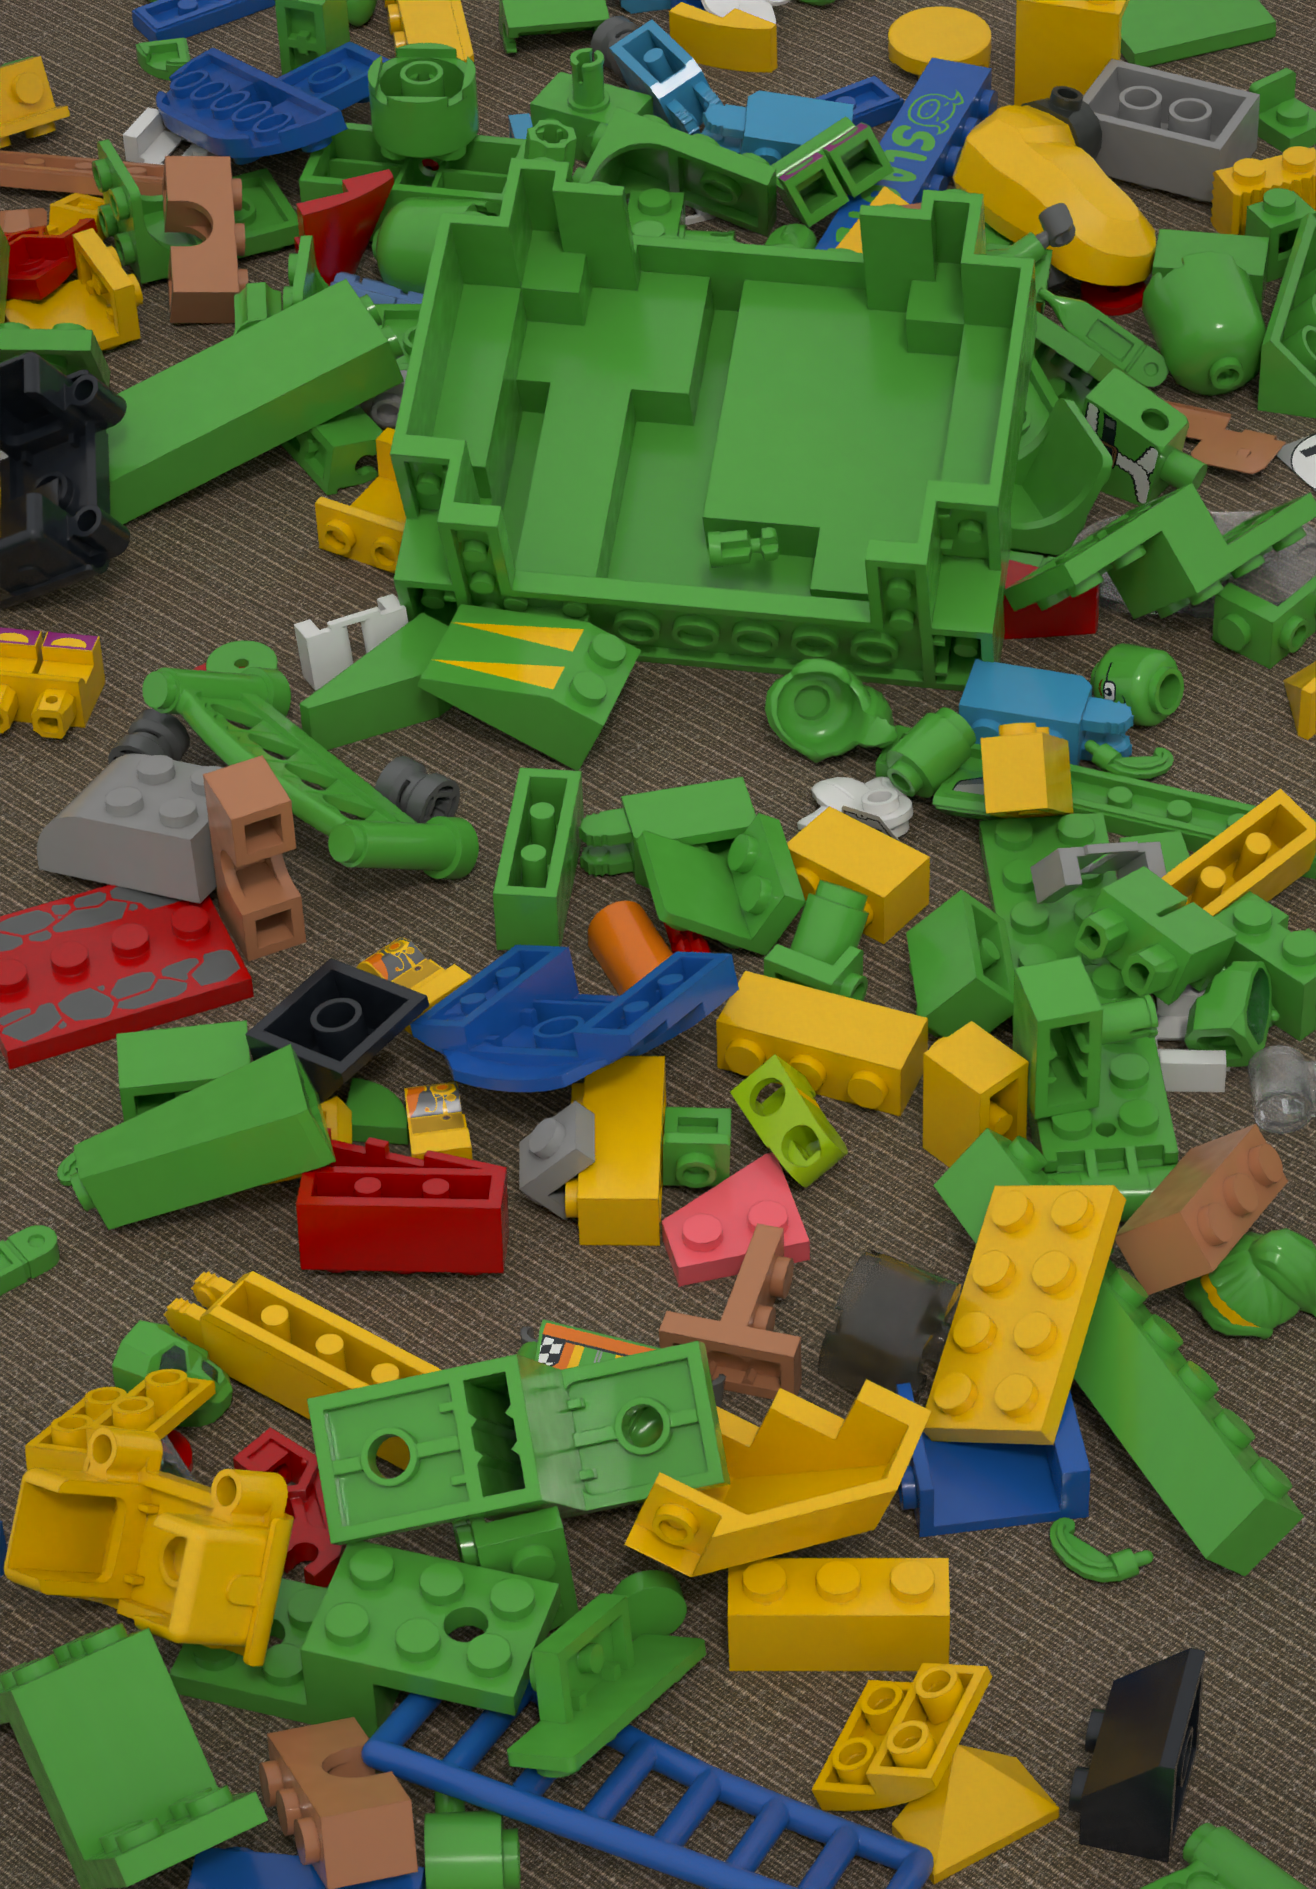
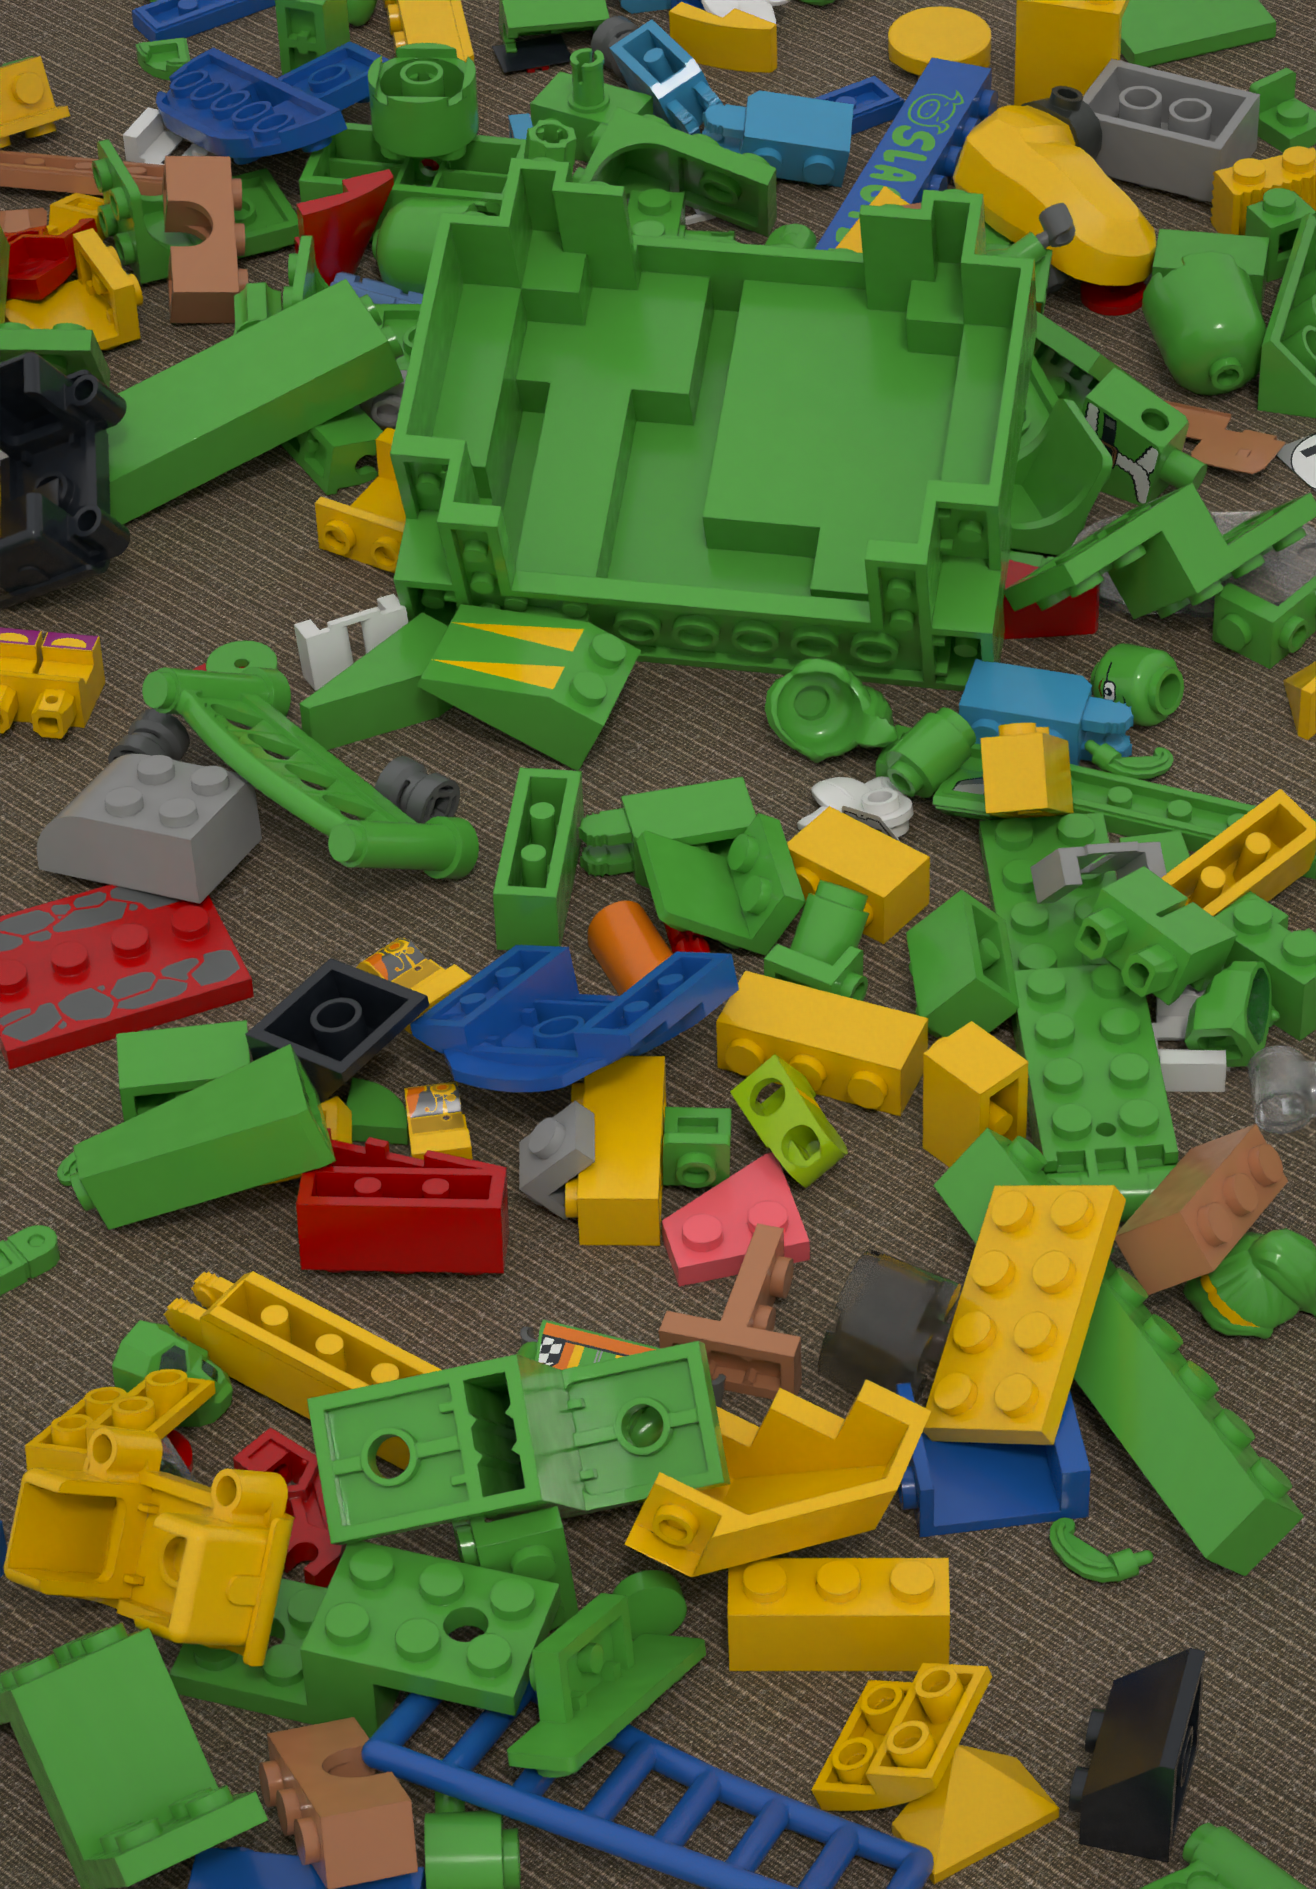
(248, 834): nougat arch -> none
(533, 54): none -> black piece
(737, 546): bright green piece -> none
(827, 168): bright green hips -> none
(1062, 1033): bright green brick -> none
(1108, 338): bright green piece -> none

